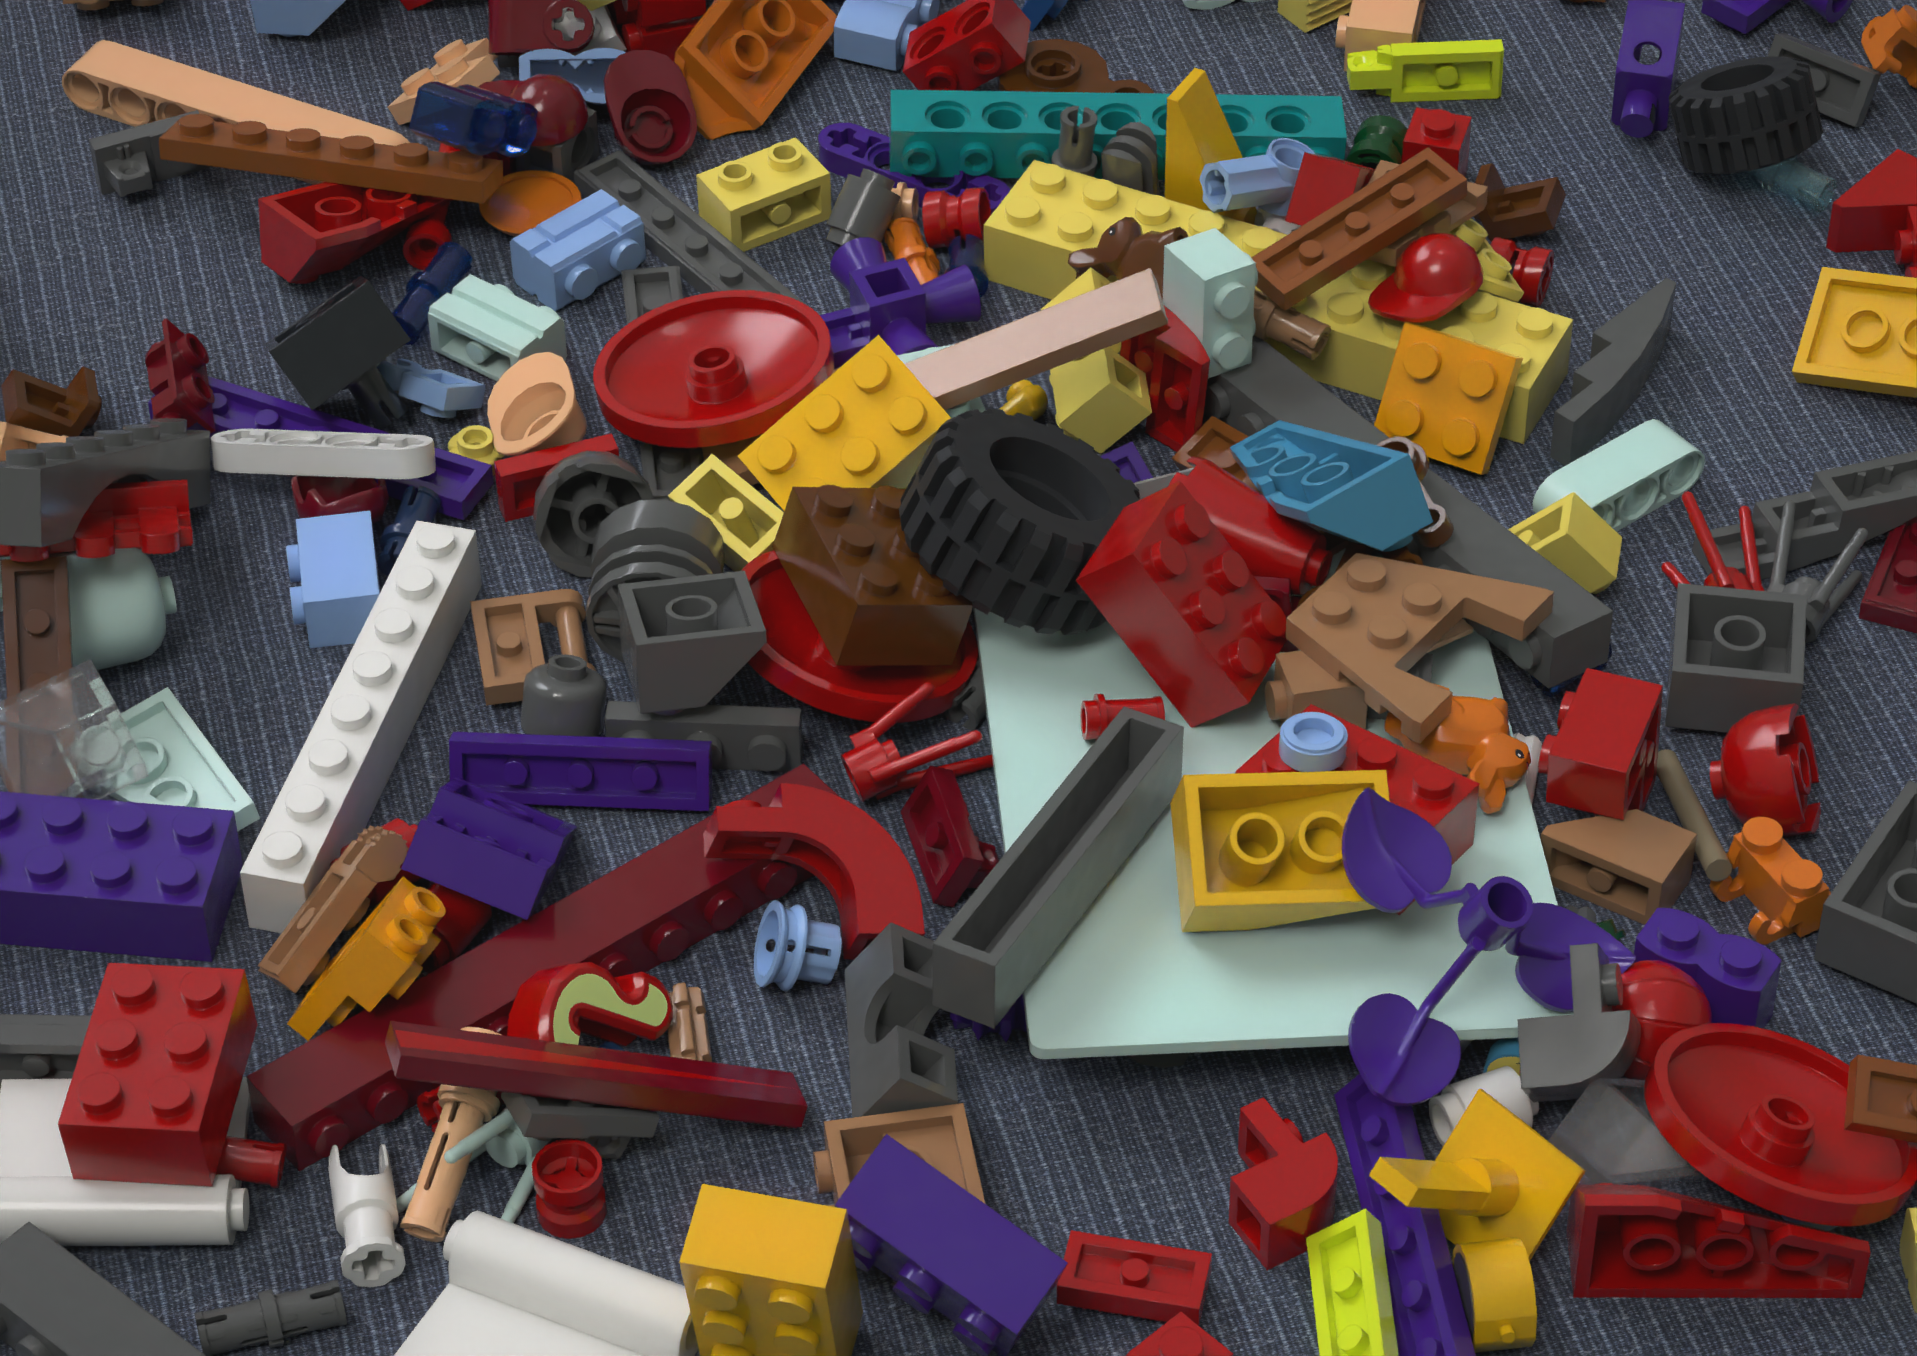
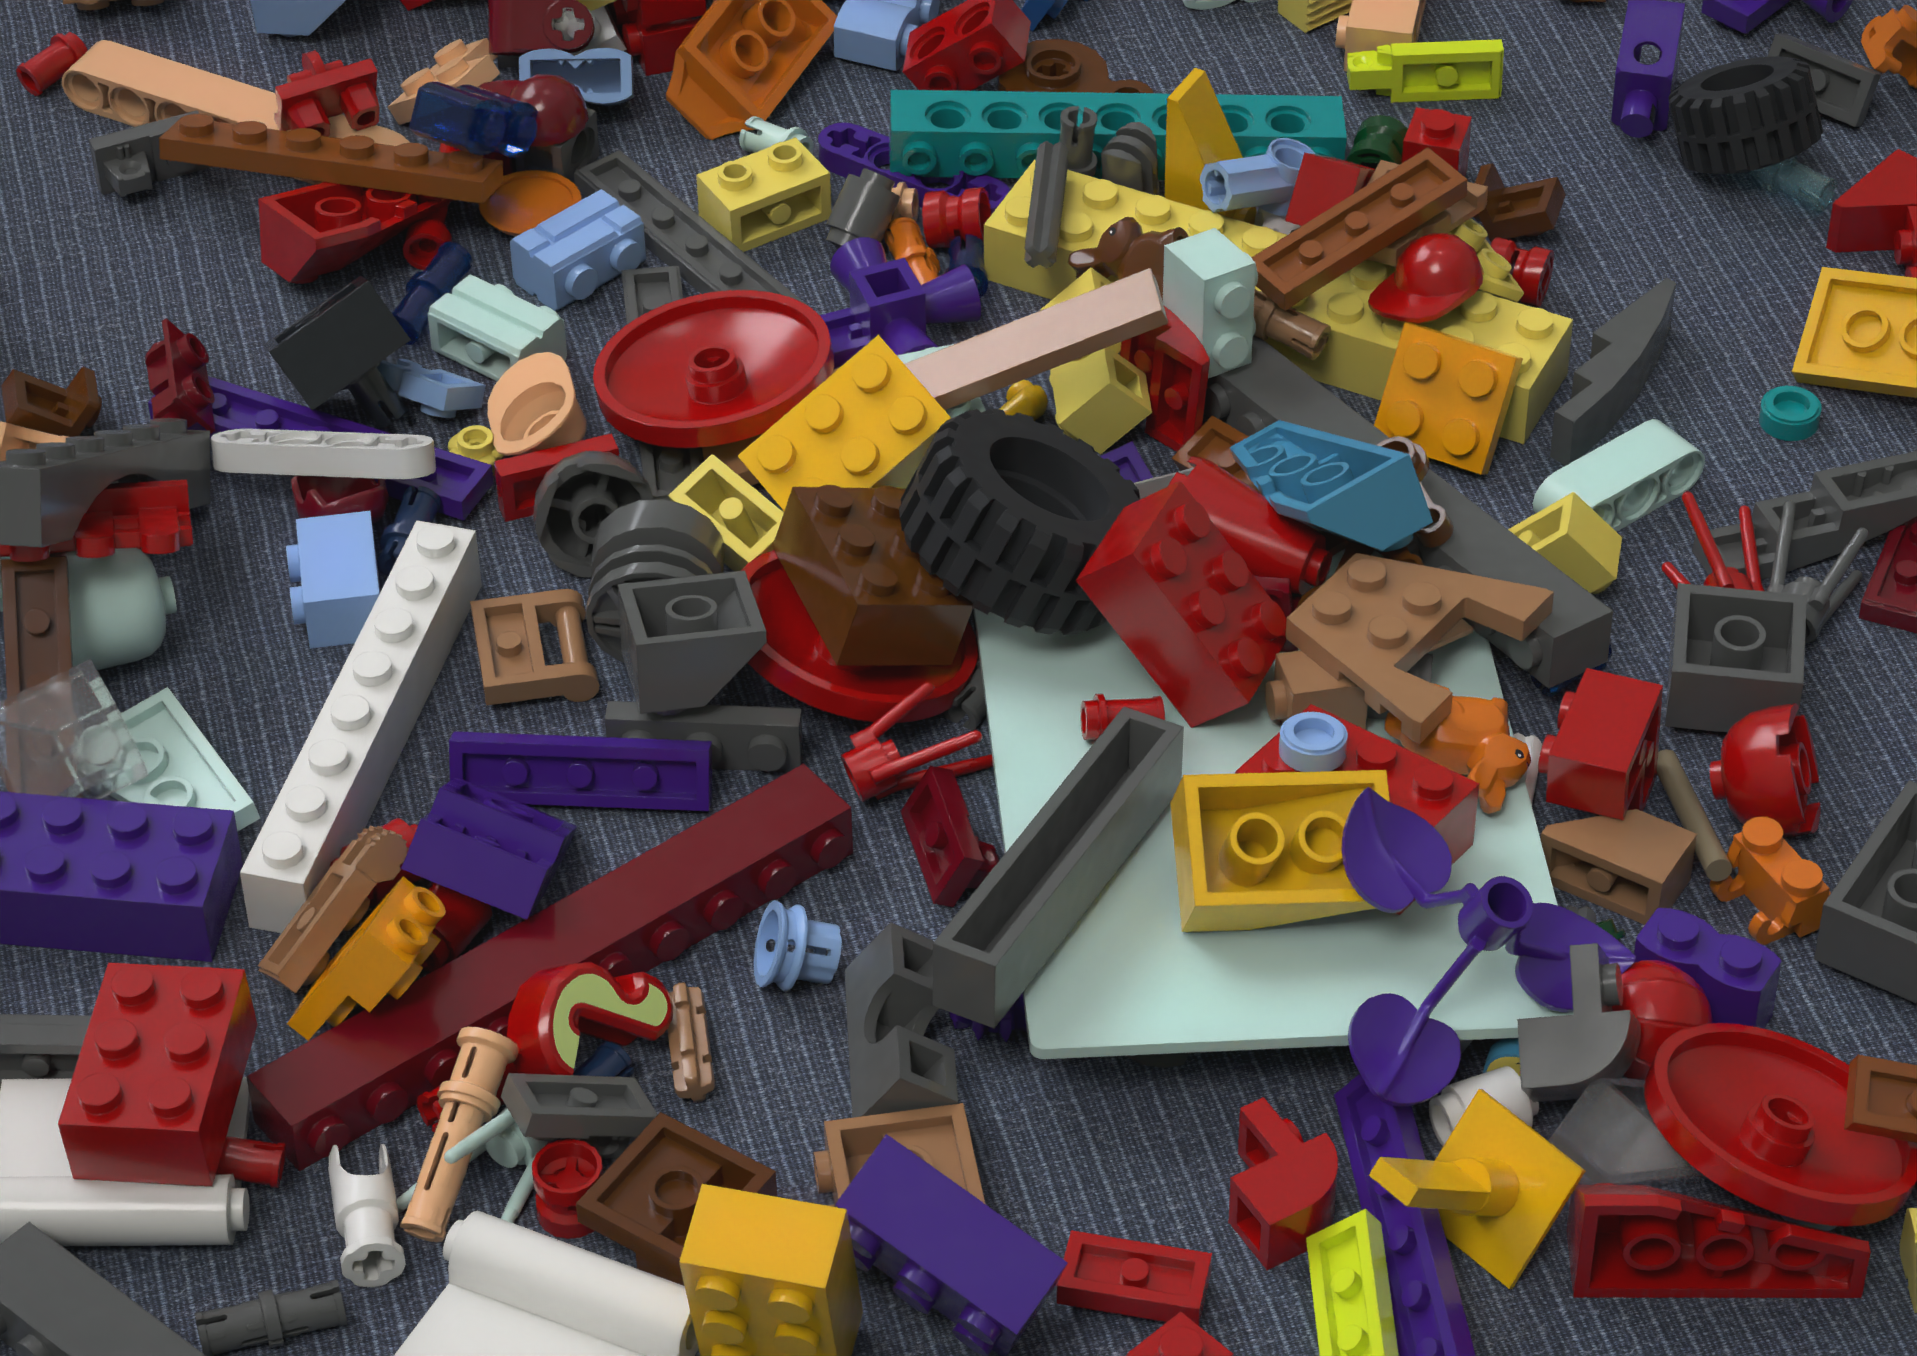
(50, 63): none -> red pin
(327, 92): none -> red hips
(563, 699): dark grey head -> none
(594, 1075): dark red tile -> none
(650, 107): dark red cap -> none
(654, 1188): none -> reddish brown plate
(770, 134): none -> light aqua pin
(835, 844): red arch -> none
(1046, 204): none -> dark grey axle
(1497, 1293): yellow piece -> none
(1790, 413): none -> teal tile

